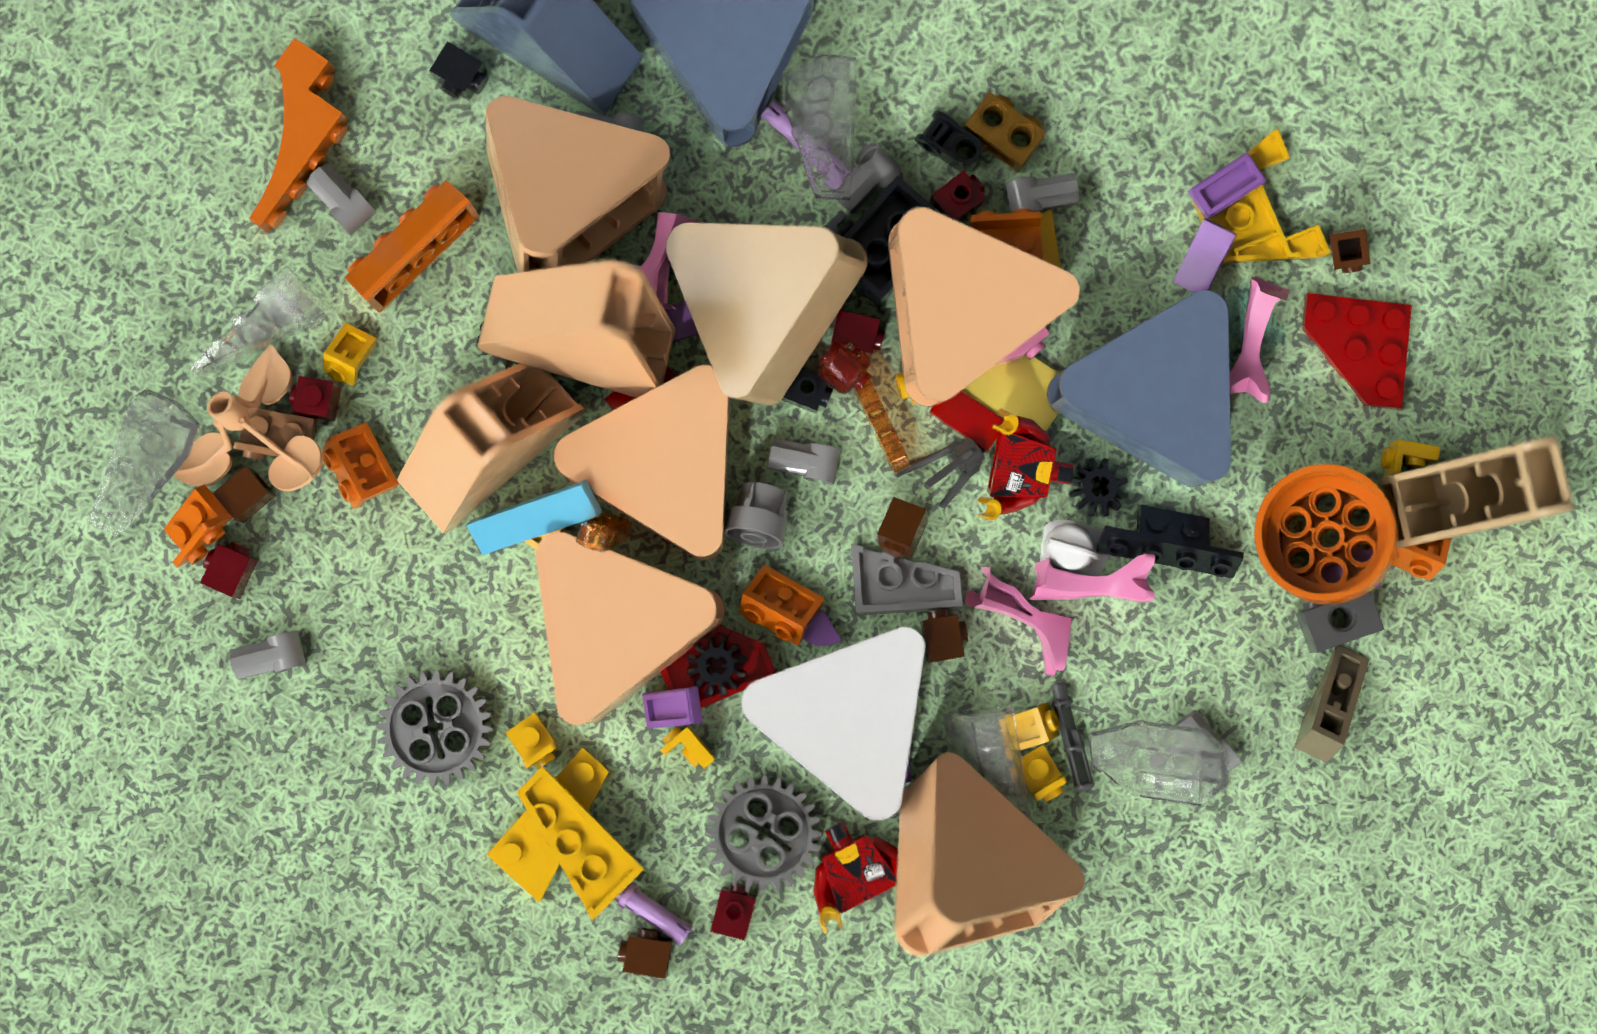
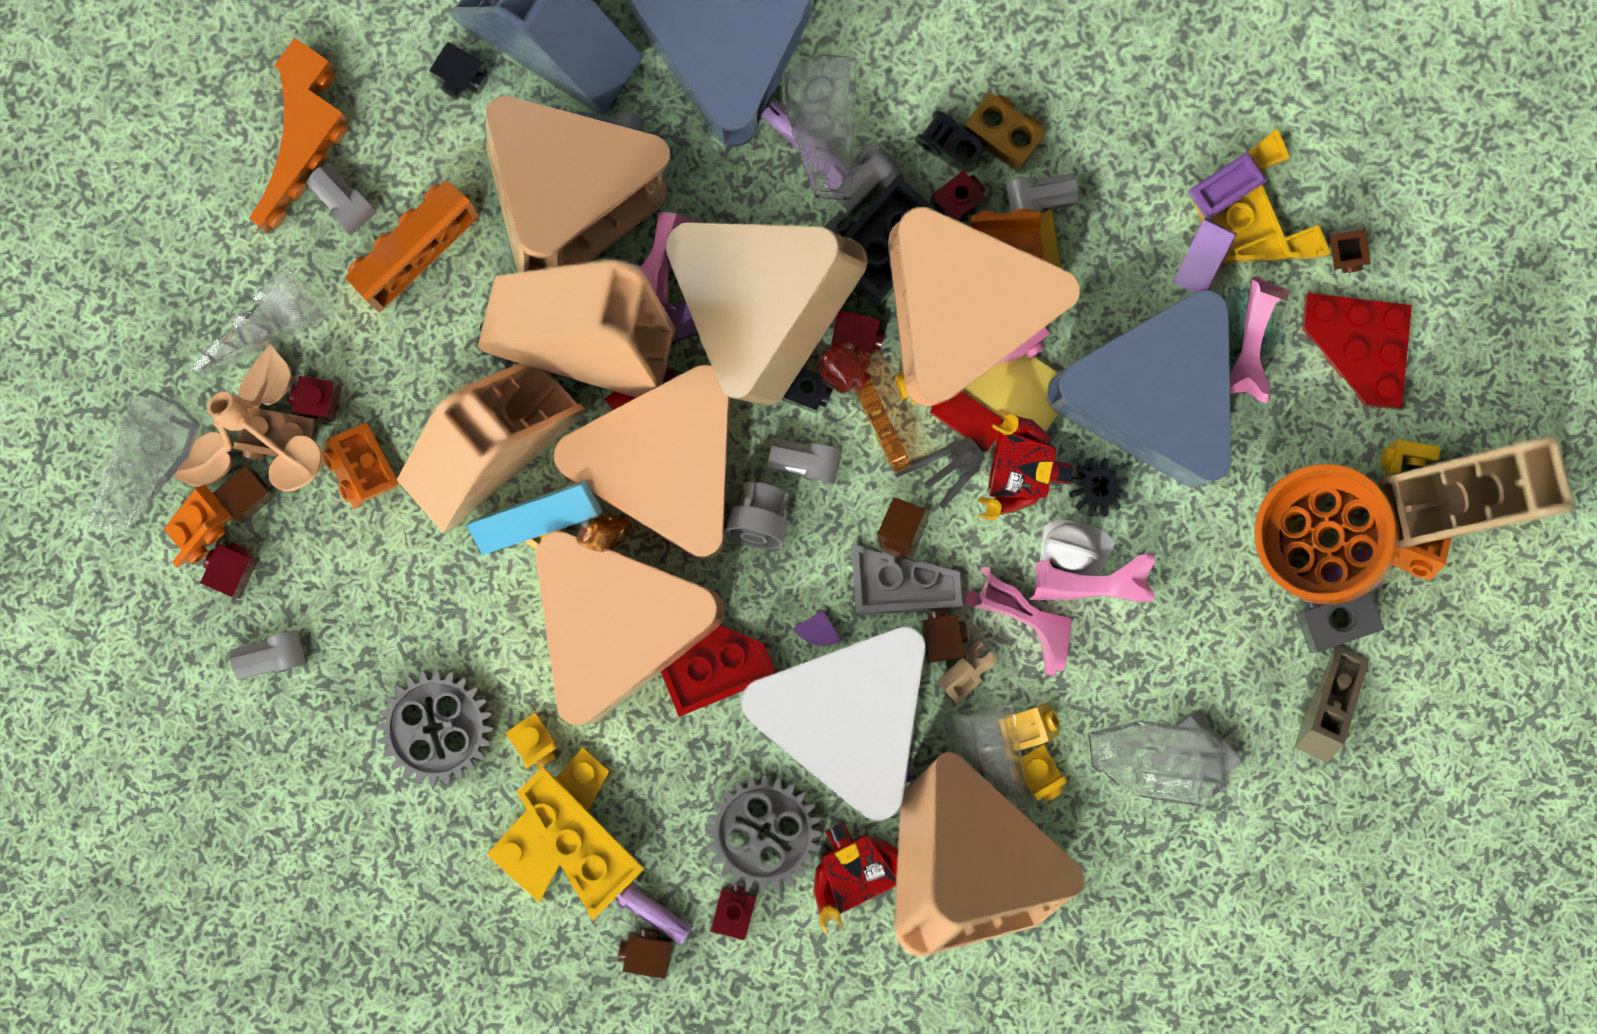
(347, 354): yellow bracket -> none
(672, 707): medium lavender tile -> none
(694, 751): yellow bracket -> none
(716, 653): black gear -> none
(780, 605): orange bracket -> none
(964, 675): none -> tan plate
(1072, 739): dark grey piece -> none
(1175, 539): black bracket -> none

